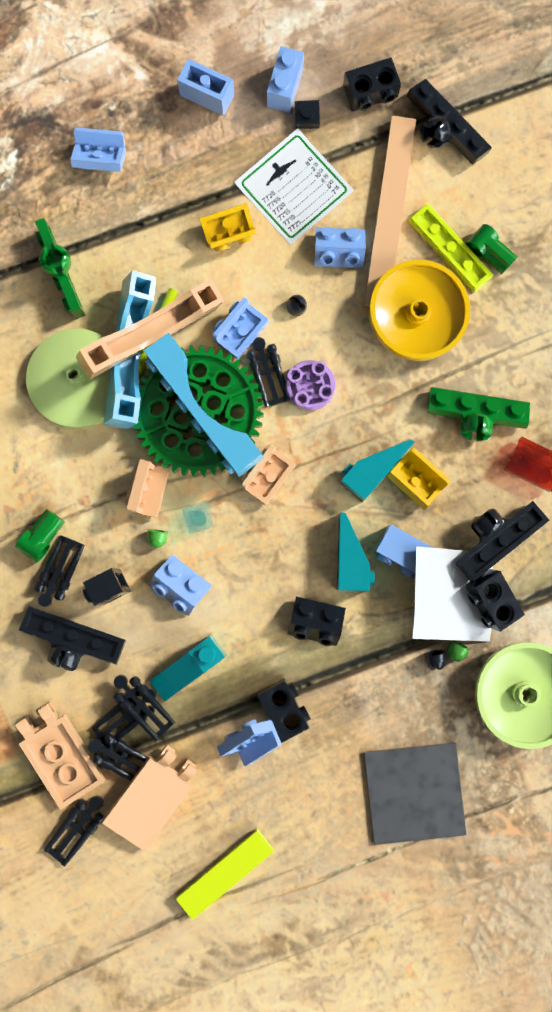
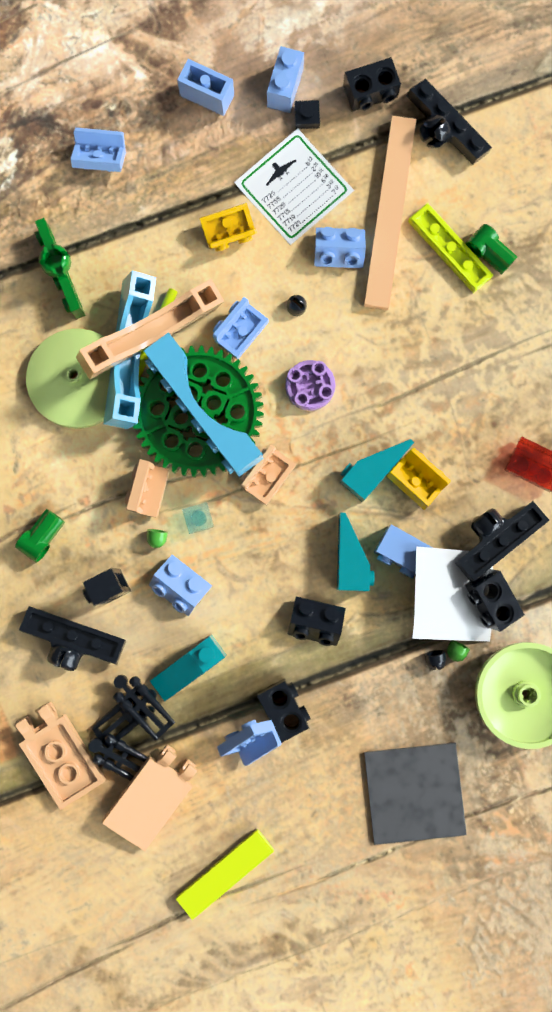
(45, 599): black piece -> none
(95, 804): black piece -> none
(259, 345): black piece -> none
(433, 294): yellow dish -> none
(477, 411): green plate -> none

